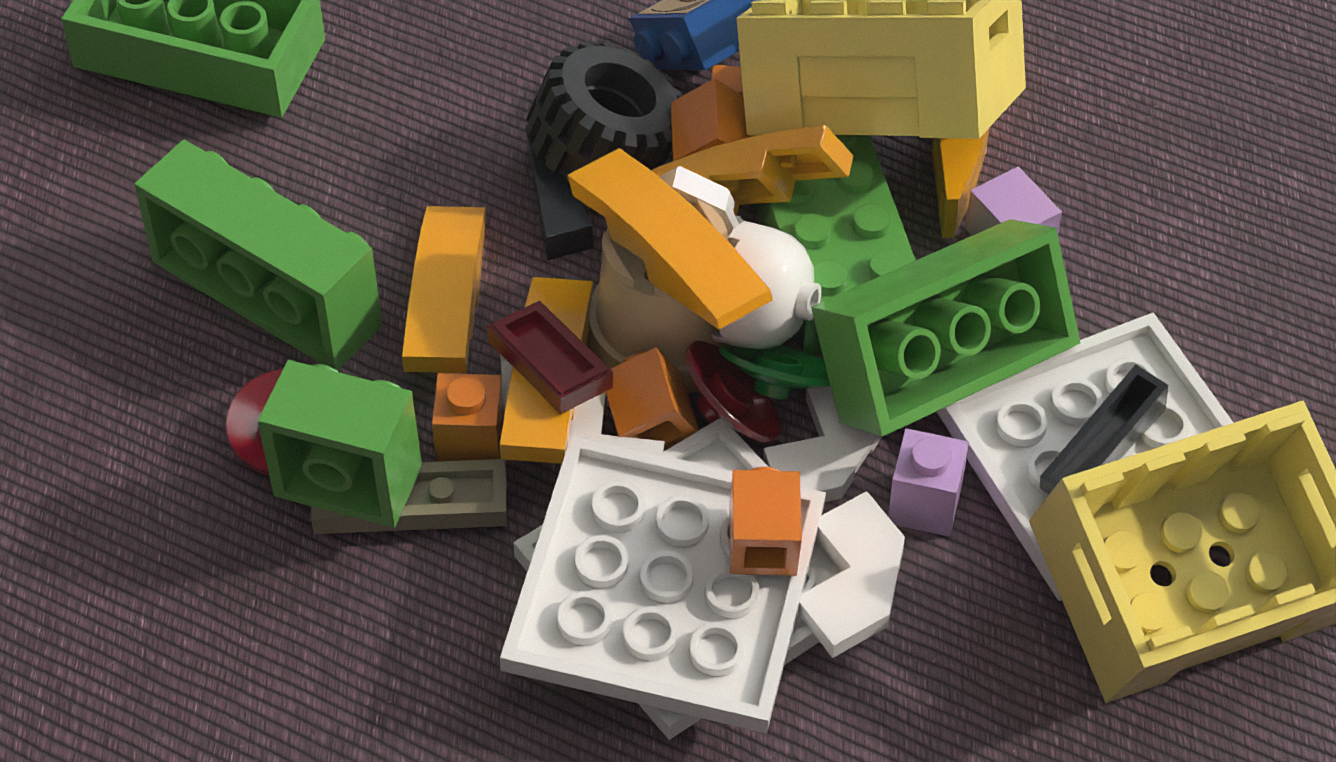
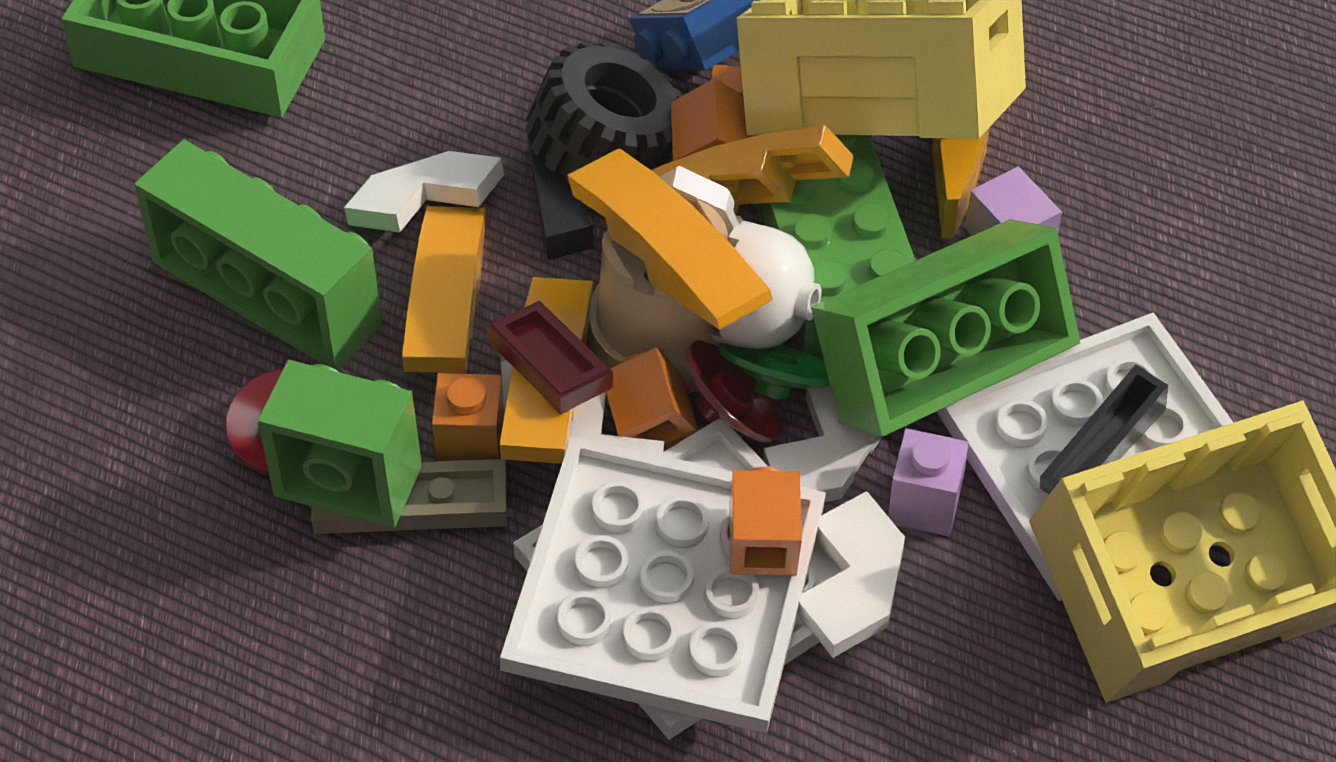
(395, 195): none -> white tile

